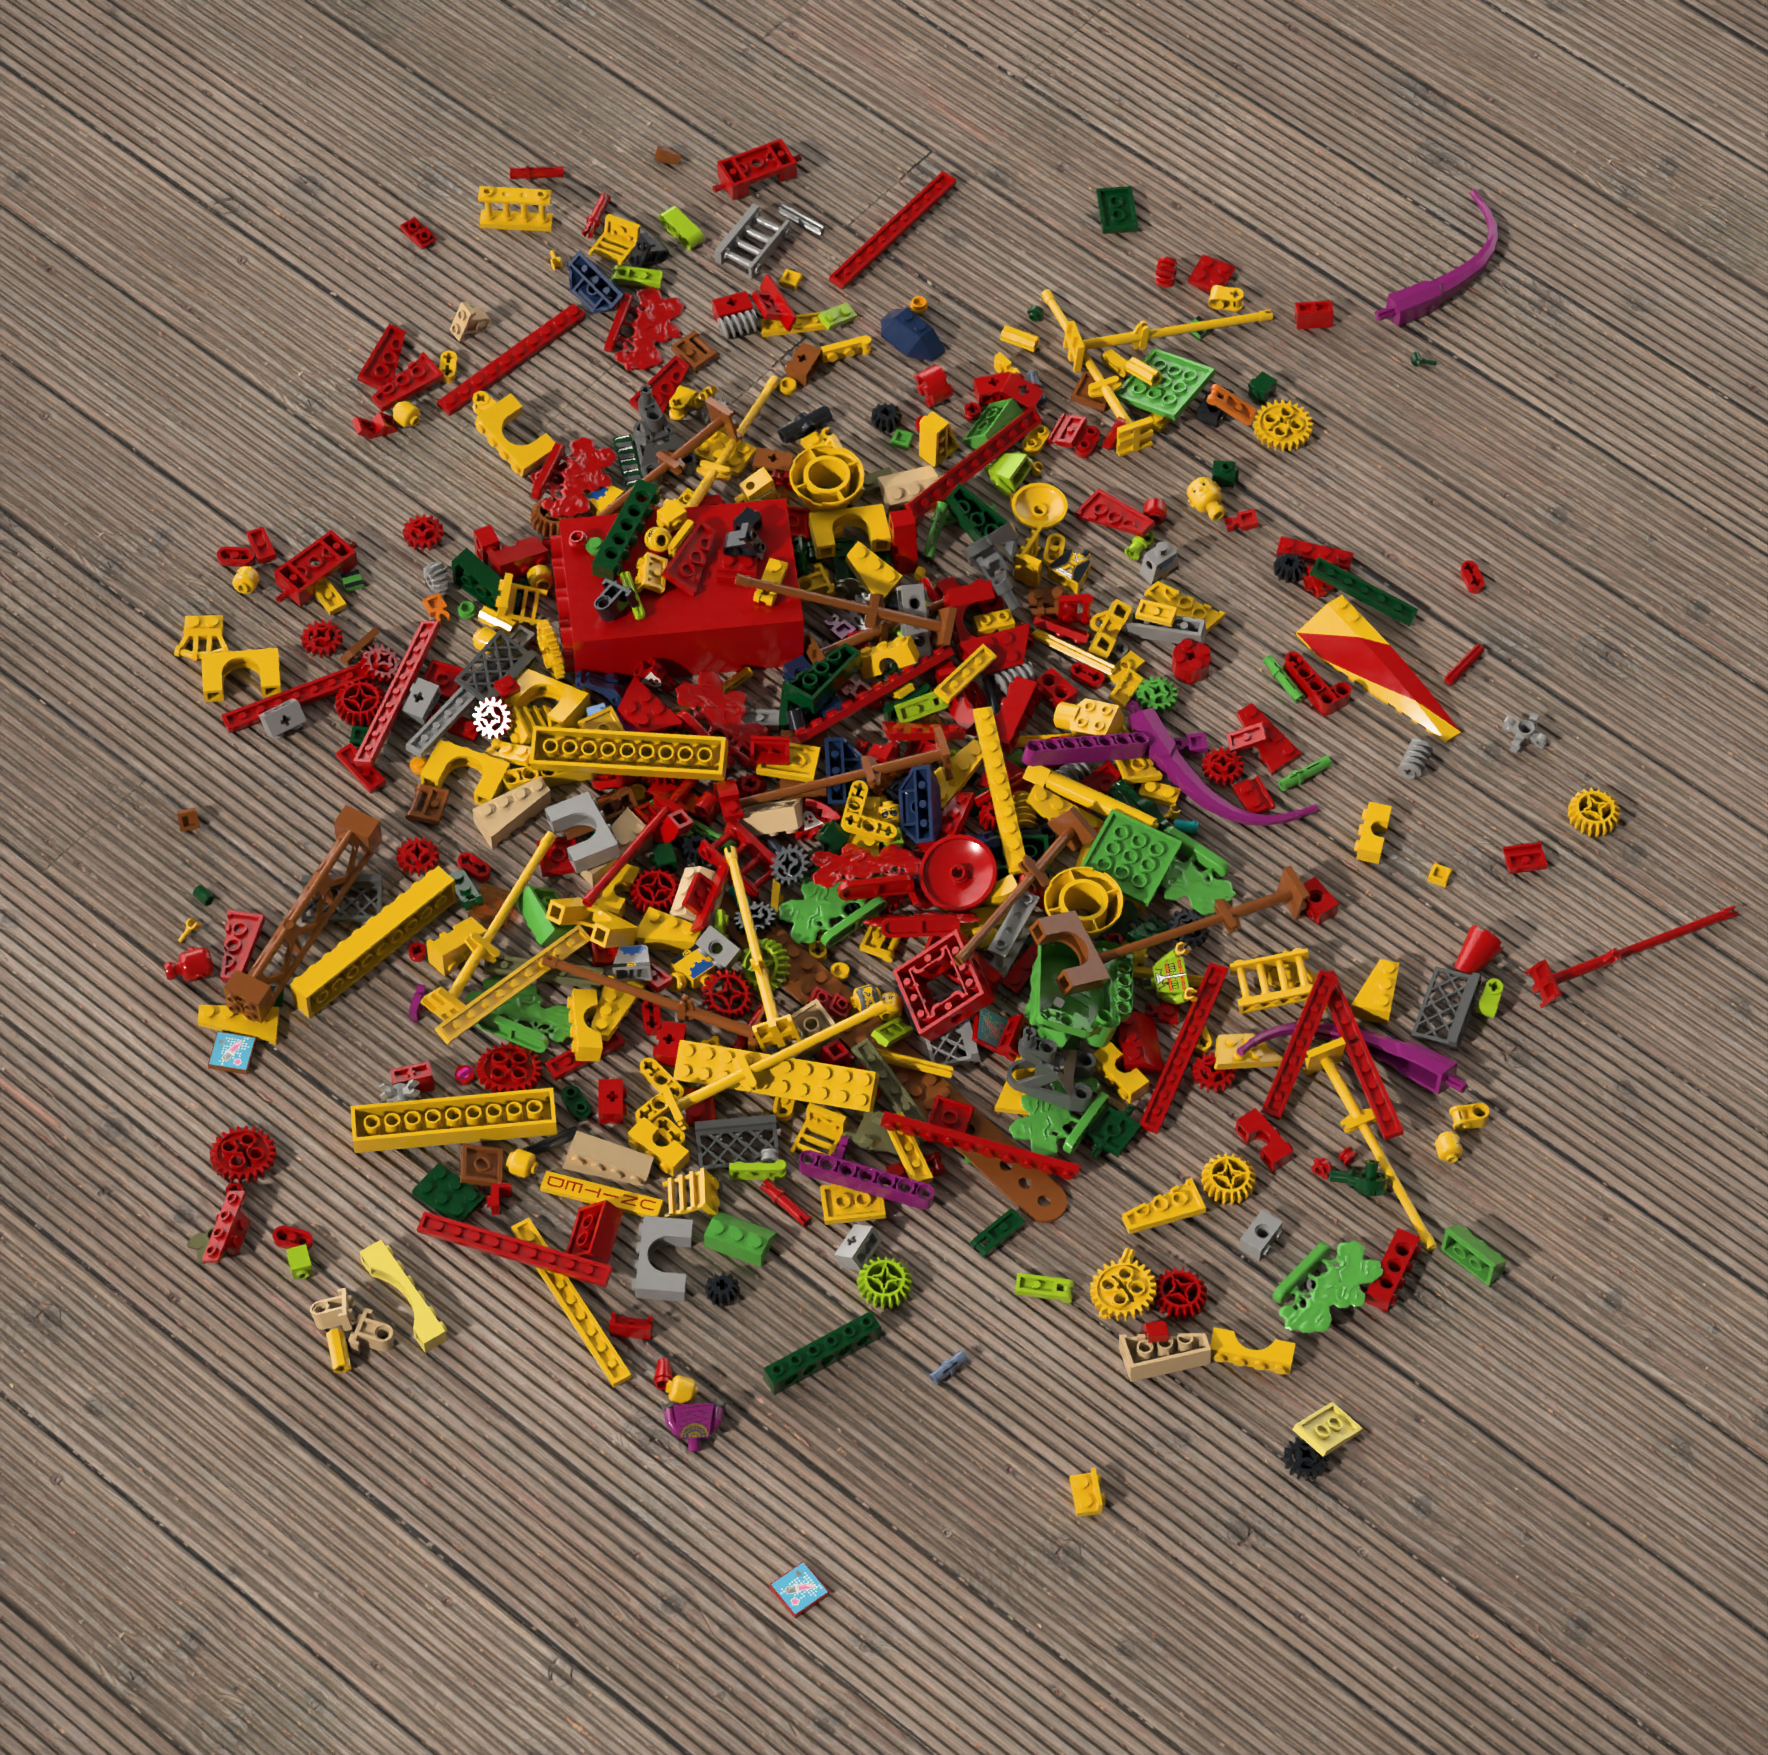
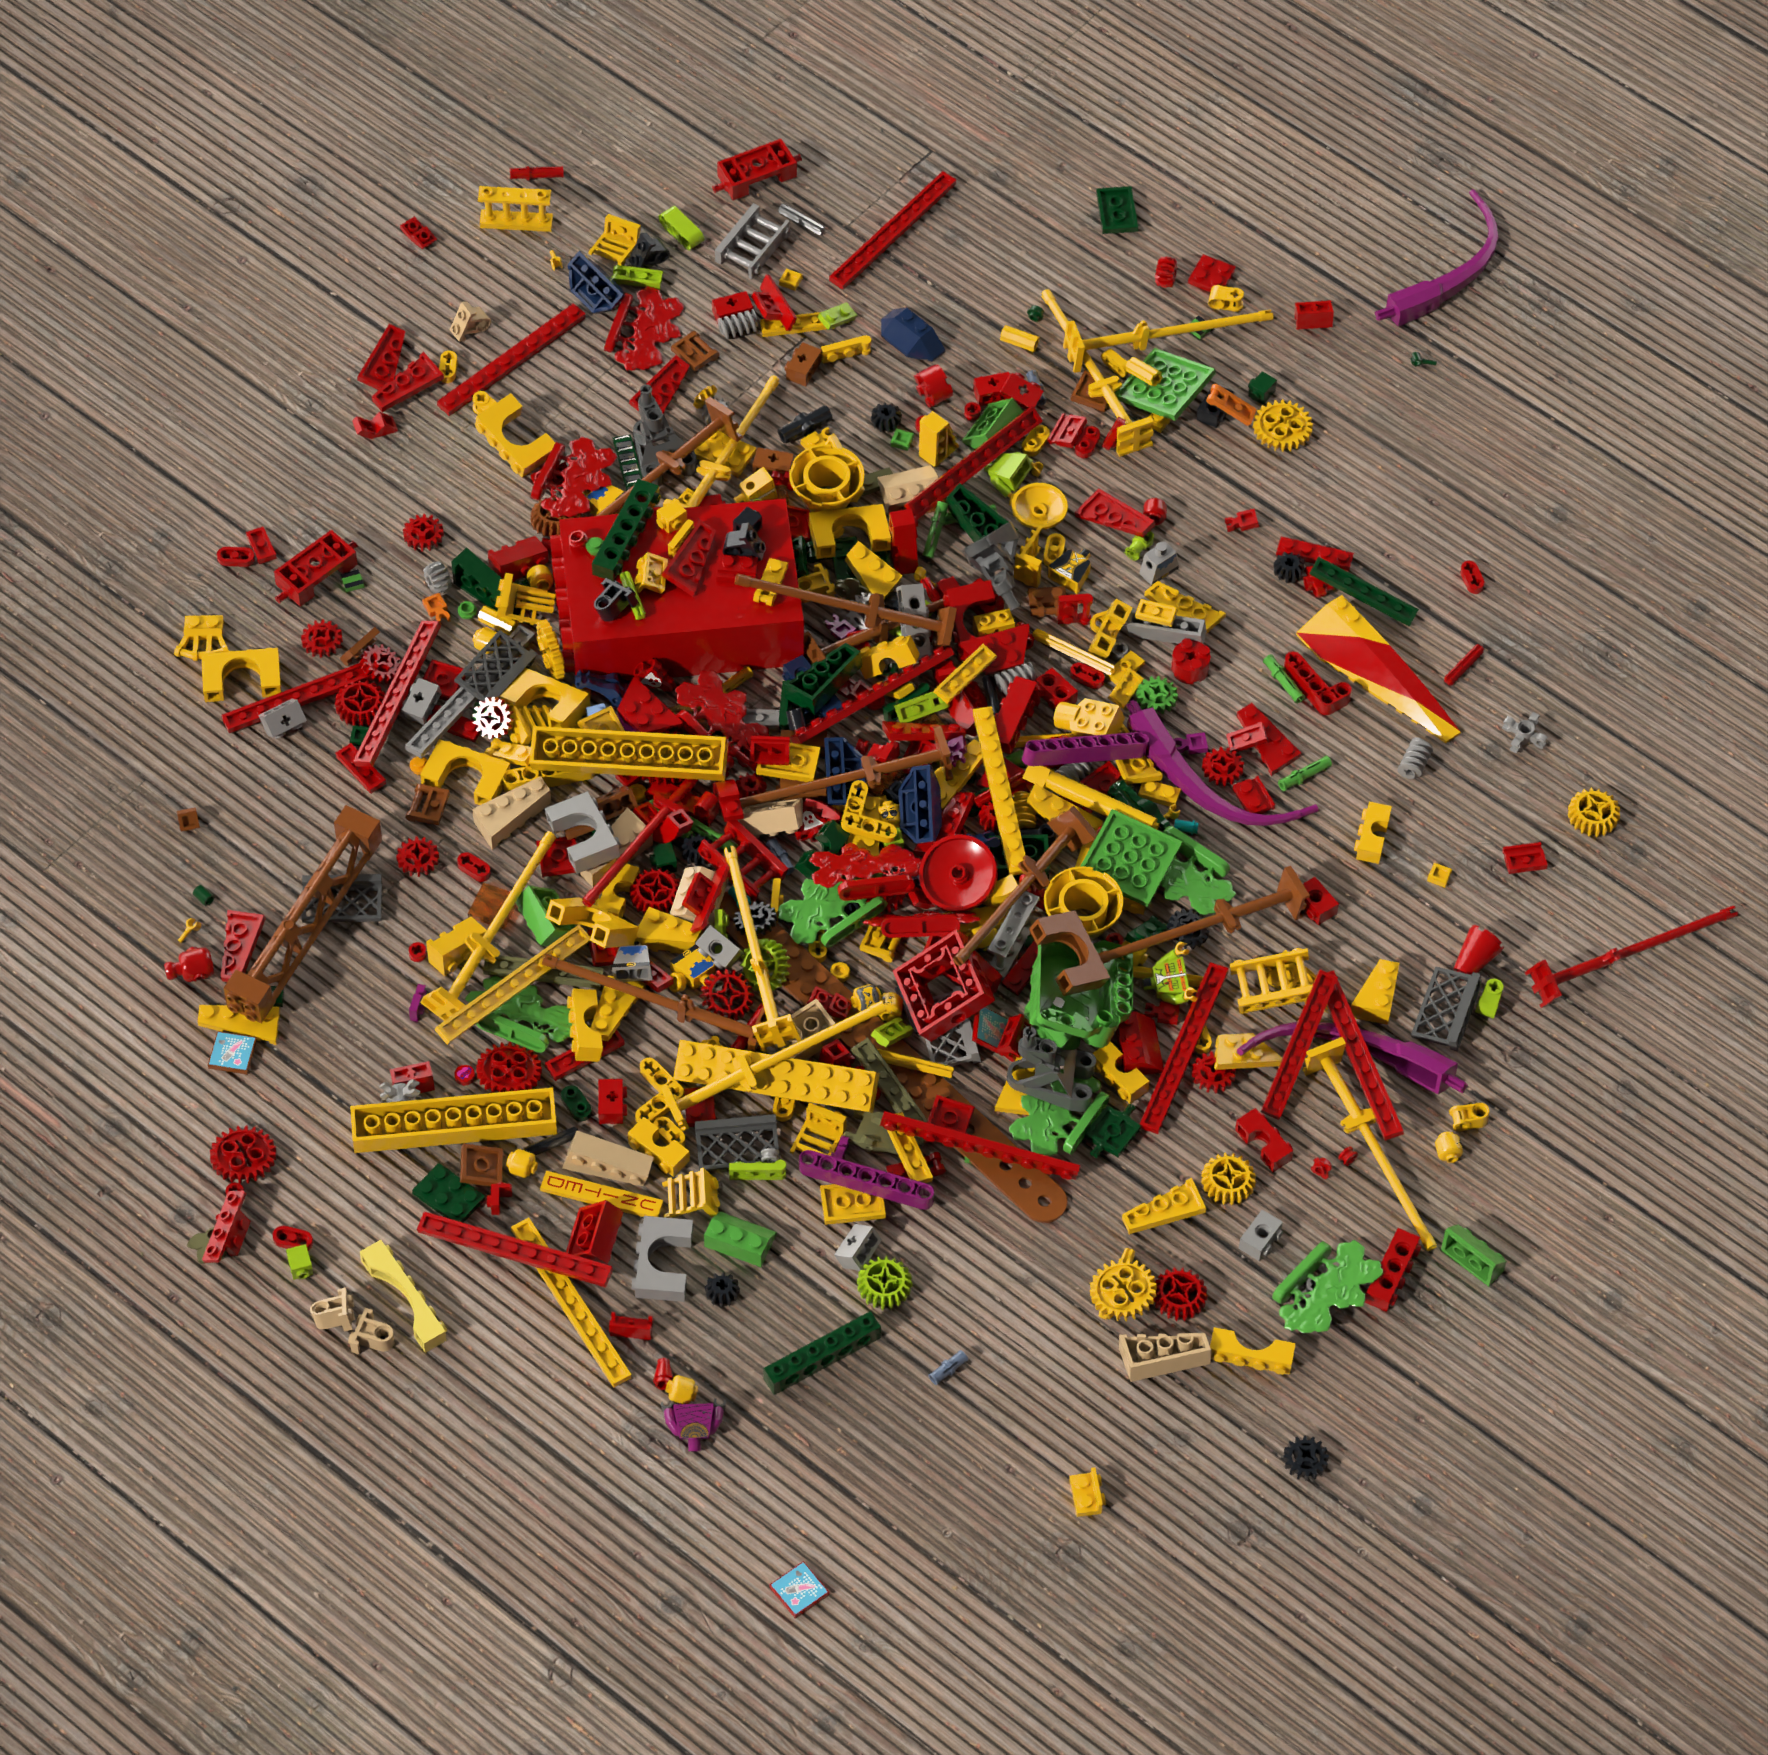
(246, 580): yellow head -> none
(329, 597): yellow plate -> none
(338, 1350): yellow axle -> none
(373, 942): yellow brick -> none
(406, 414): yellow head -> none
(466, 891): dark green plate -> none
(485, 540): red brick -> none
(507, 686): red plate -> none
(535, 597): none -> yellow tile
(593, 221): red pin -> none
(606, 781): red plate -> none
(656, 1016): red beam -> none
(659, 544): yellow head -> none
(666, 155): dark orange cone -> none
(668, 1044): red brick -> none
(681, 402): yellow piece -> none
(779, 1196): red pin -> none
(787, 386): yellow tile -> none
(791, 865): black gear -> none
(918, 304): light orange plate -> none
(957, 748): none -> magenta plate
(998, 1232): dark green plate -> none
(1003, 364): yellow plate -> none
(1044, 1287): lime plate -> none
(1061, 629): red plate -> none
(1128, 915): dark green plate -> none
(1155, 1331): red slope -> none
(1206, 497): yellow piece -> none
(1224, 473): dark green brick -> none
(1327, 1429): light yellow plate -> none
(1365, 1182): dark green pin -> none

